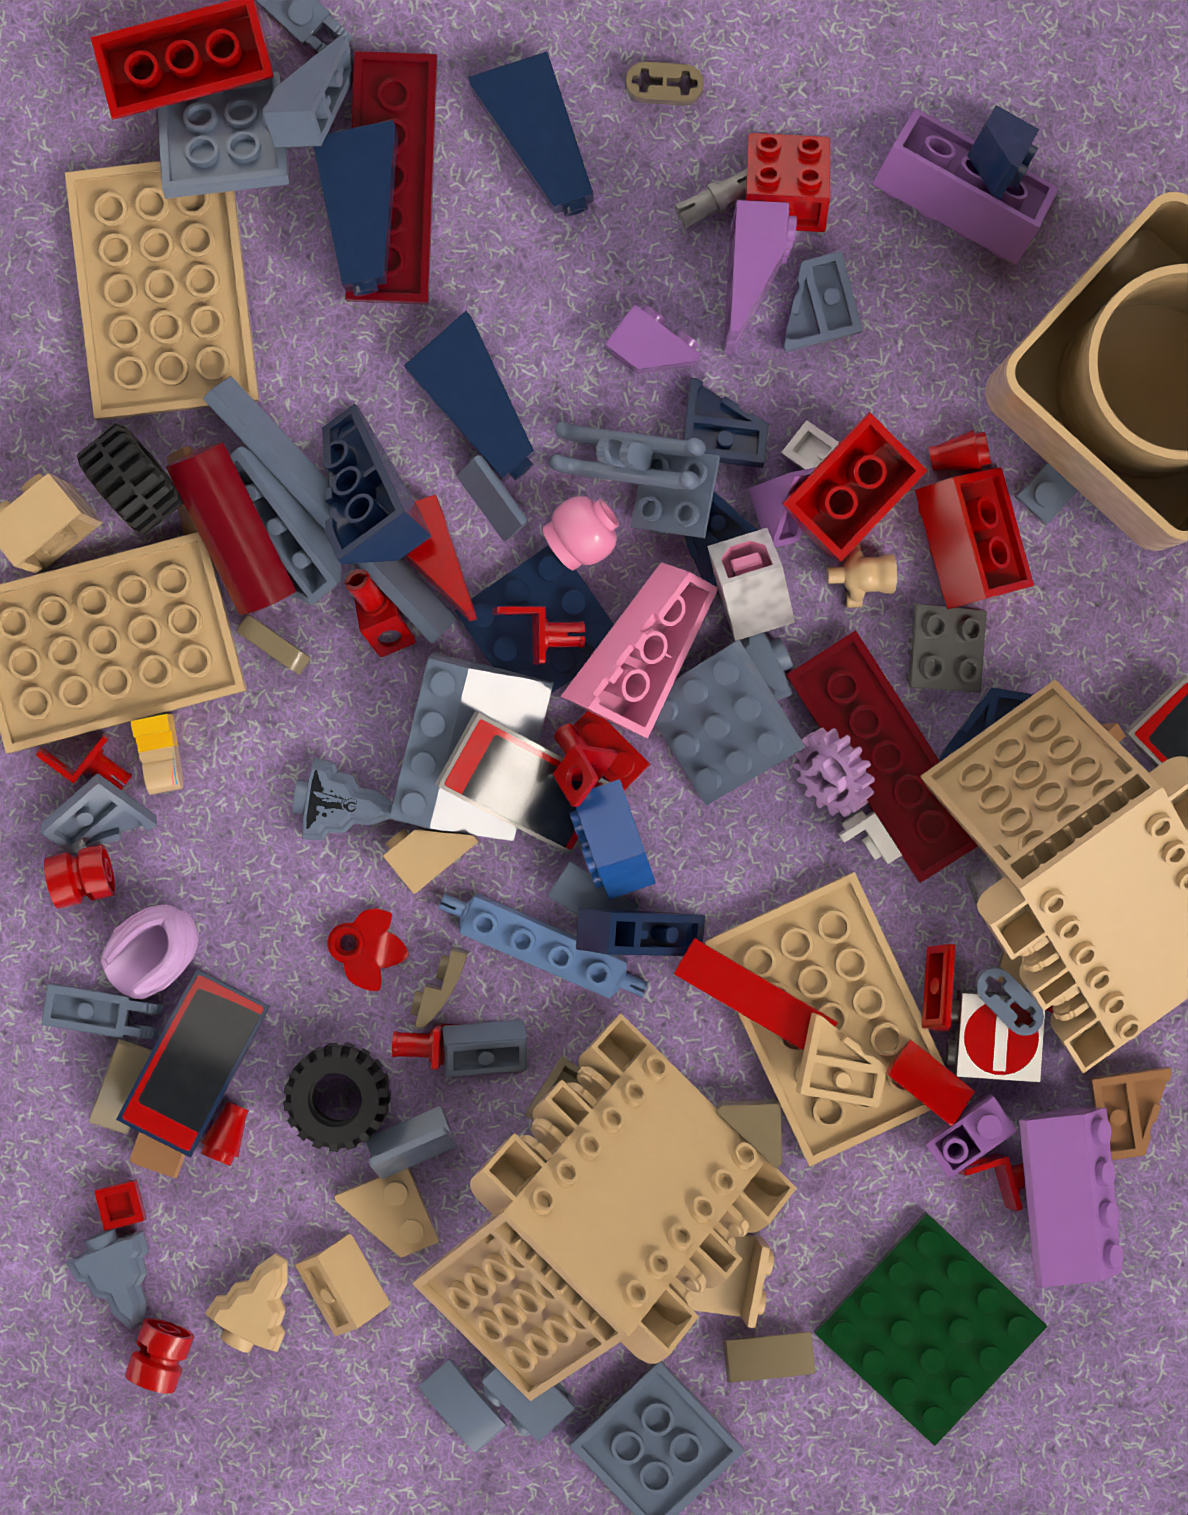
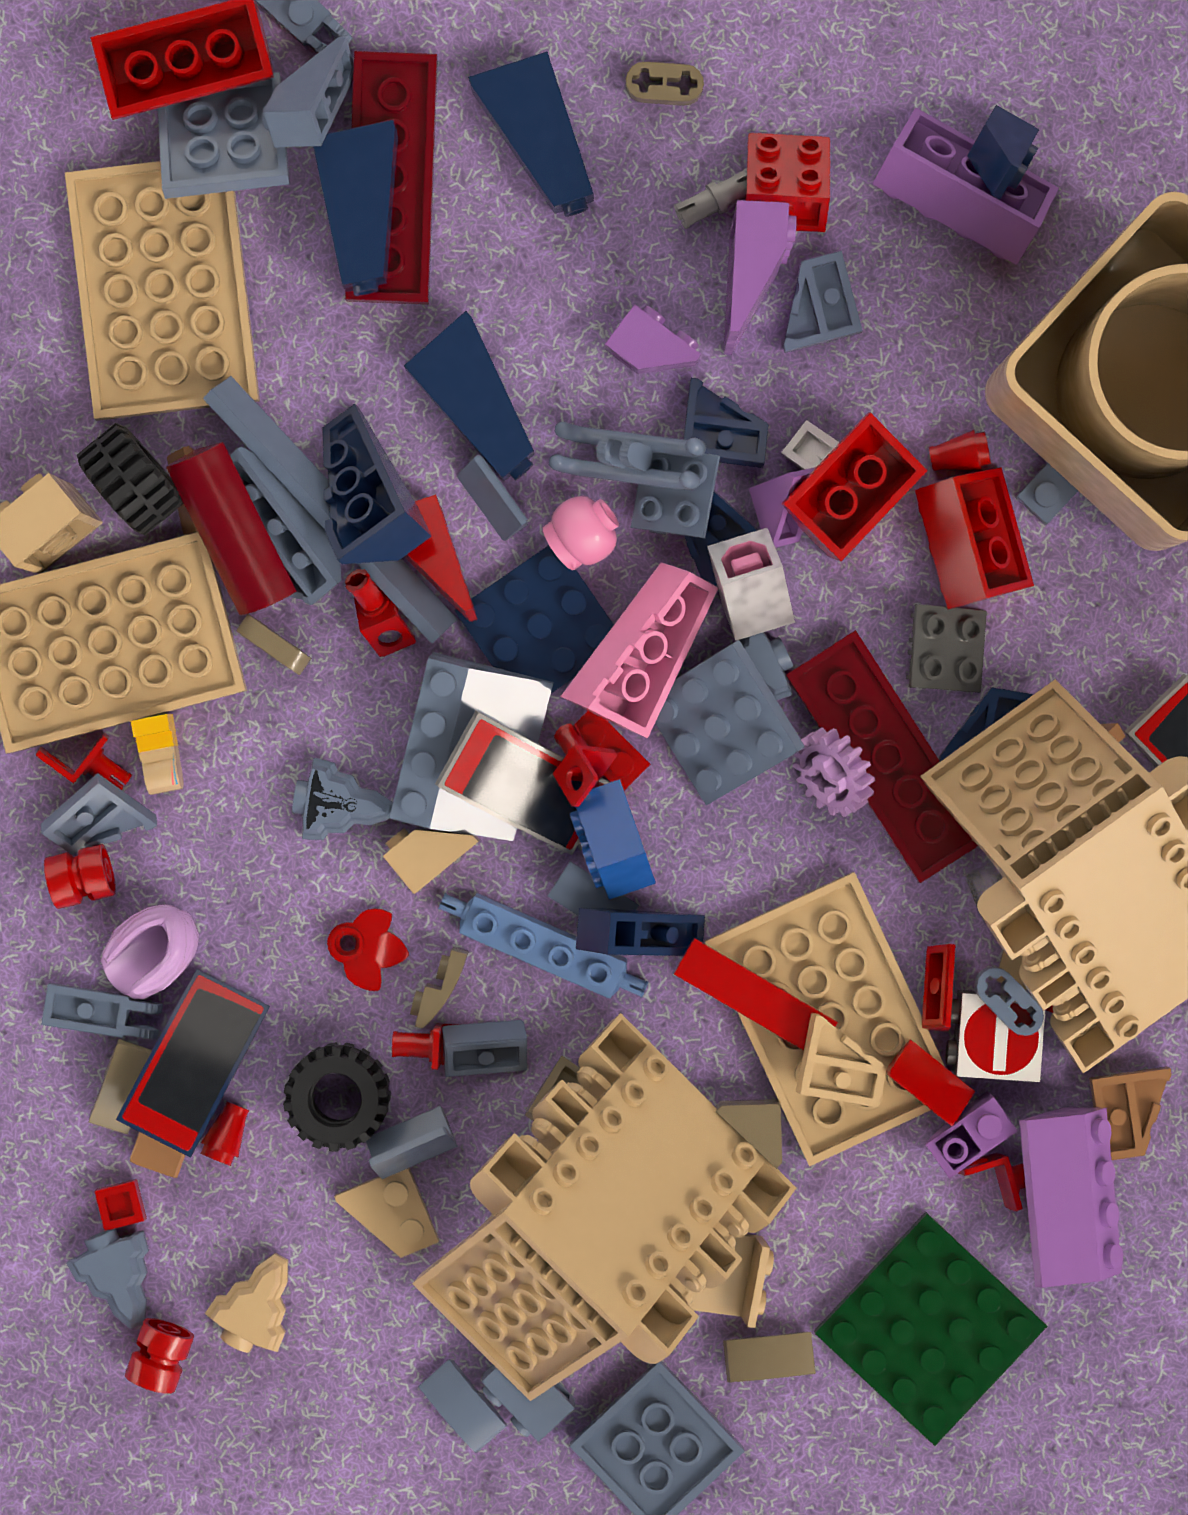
(343, 1285): tan panel -> none
(546, 633): red bracket -> none
(864, 575): tan piece -> none
(878, 840): white bracket -> none

